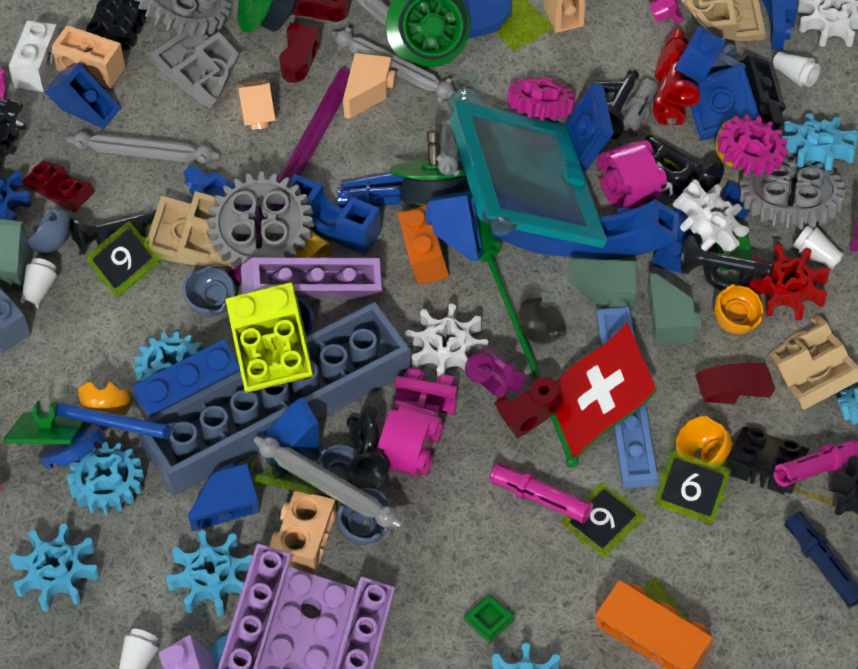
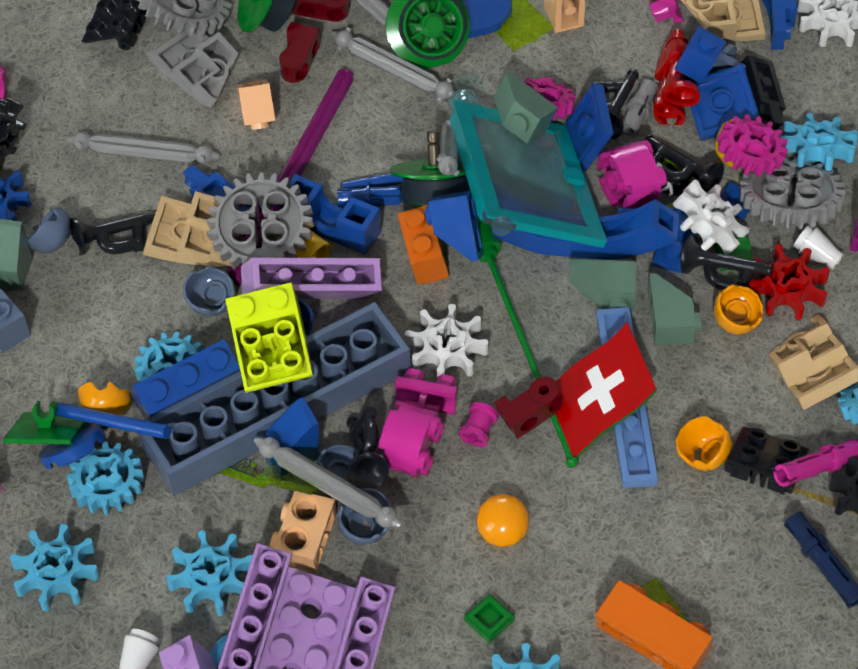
(34, 56): white brick -> none
(37, 281): white cone -> none
(56, 185): dark red slope -> none
(82, 96): blue slope -> none
(96, 54): light nougat brick -> none
(123, 259): piece -> none
(225, 498): blue slope -> none
(367, 83): light nougat slope -> none
(478, 424): none -> dark pink bush
(494, 372): magenta hips -> none
(502, 520): none -> light orange hair
(522, 108): none -> sand green slope
(528, 487): dark pink pin -> none
(534, 320): clear smoke hair -> none
(608, 522): piece -> none
(692, 487): piece -> none
(730, 381): dark red slope -> none
(797, 68): white cone -> none

